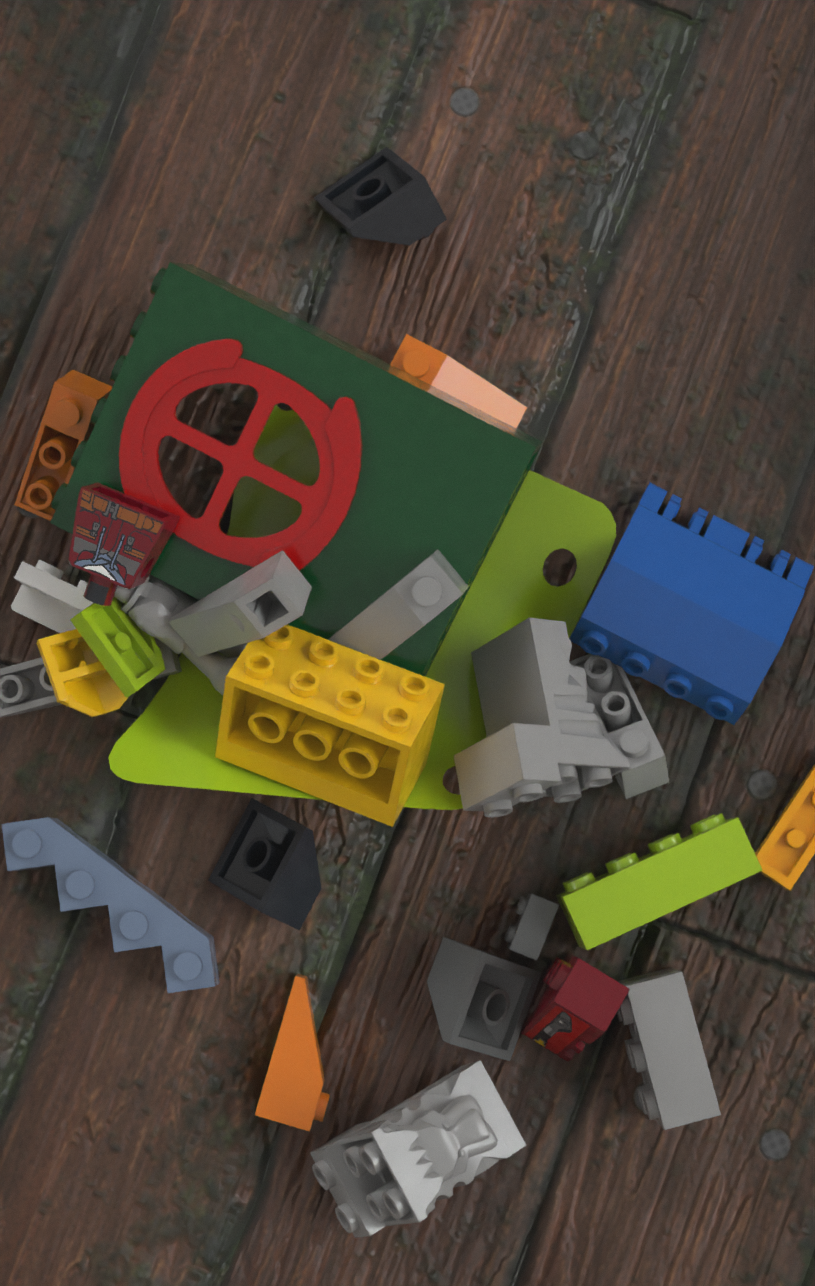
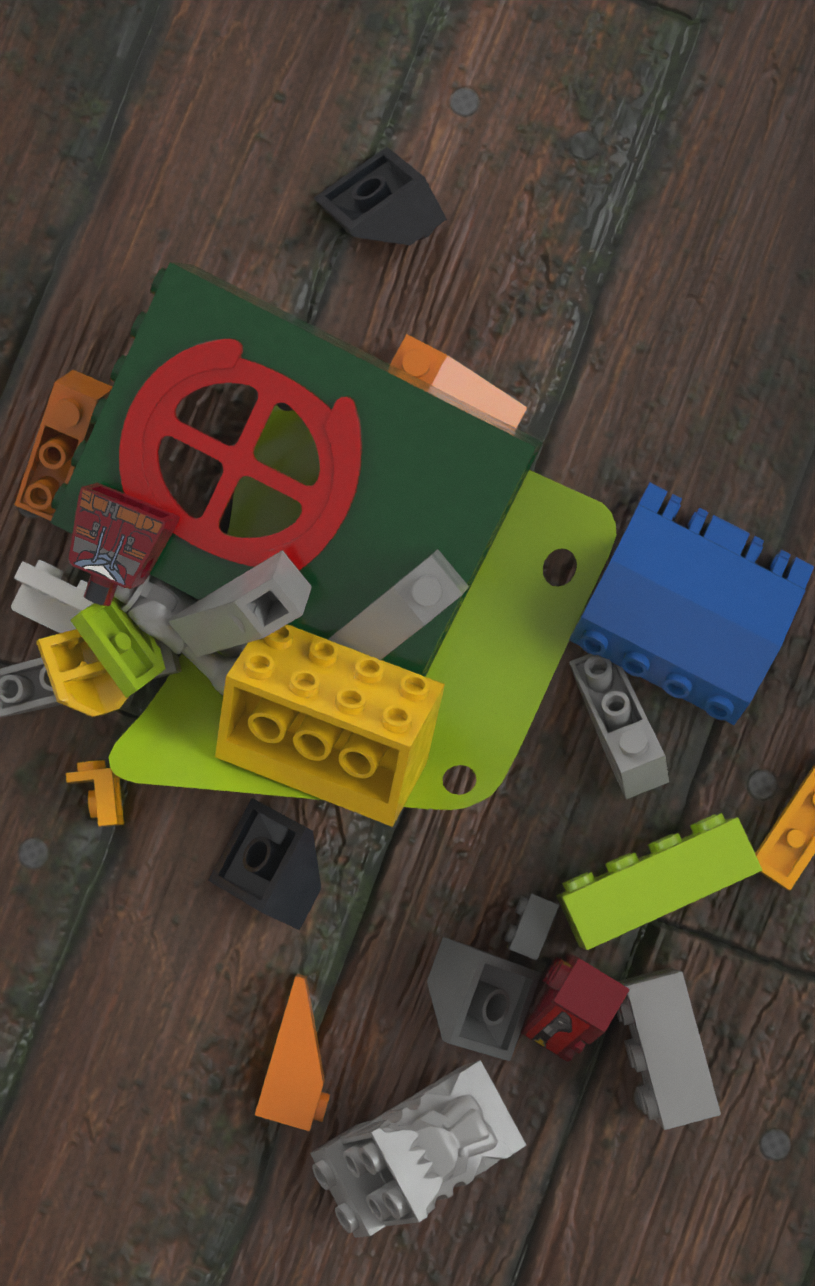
(106, 799): none -> light orange bracket
(135, 911): sand blue brick -> none
(535, 724): light grey brick -> none

